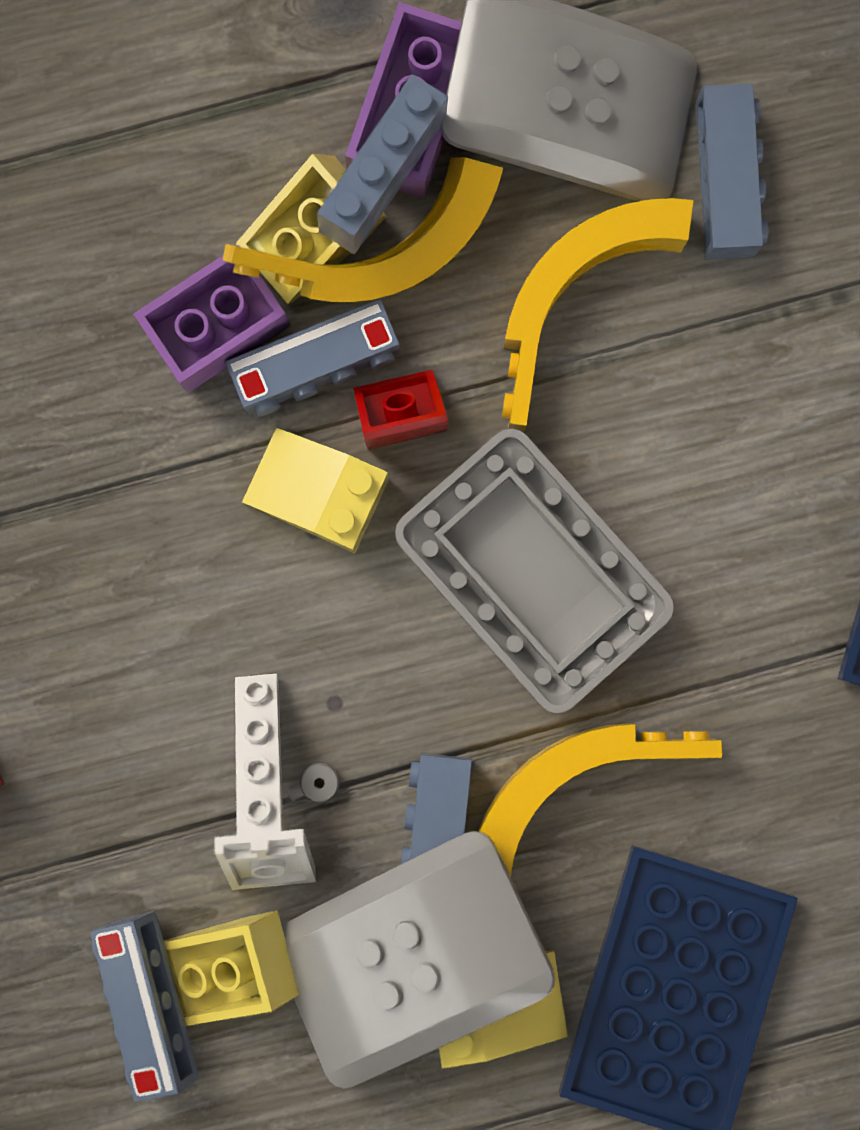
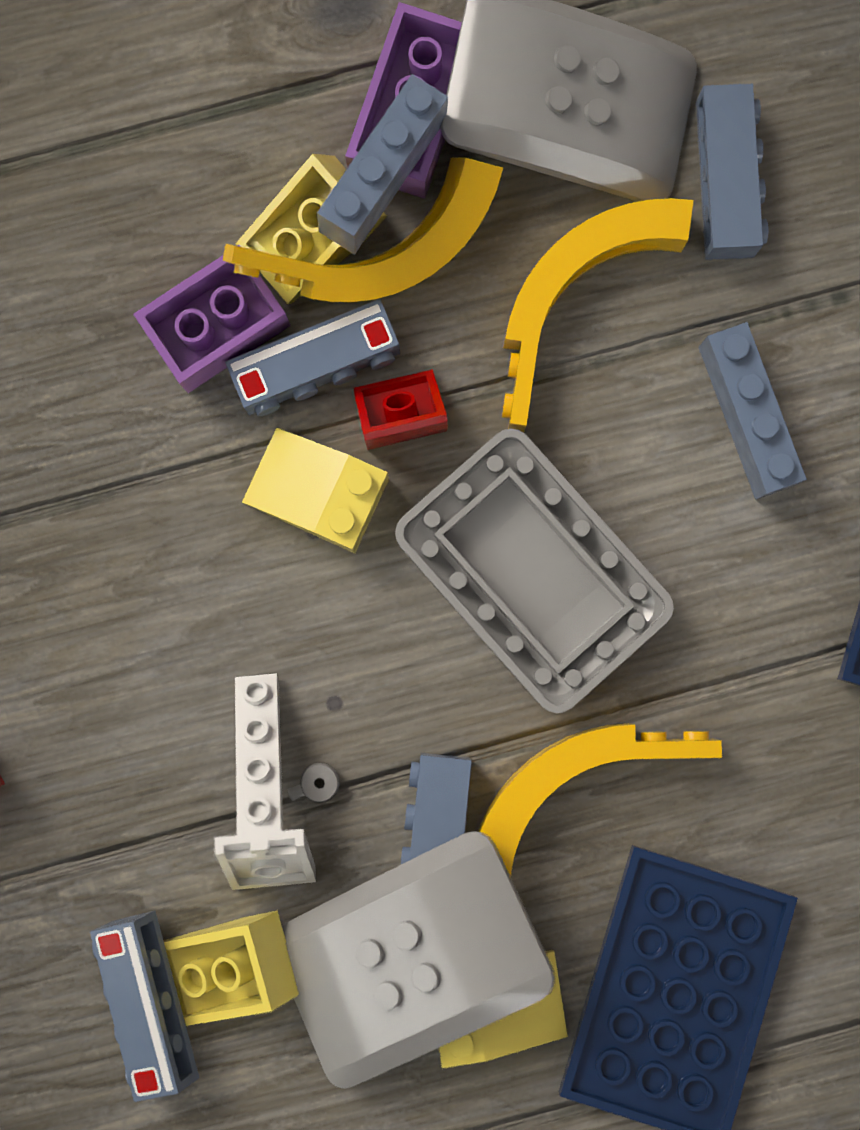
(751, 411): none -> sand blue brick

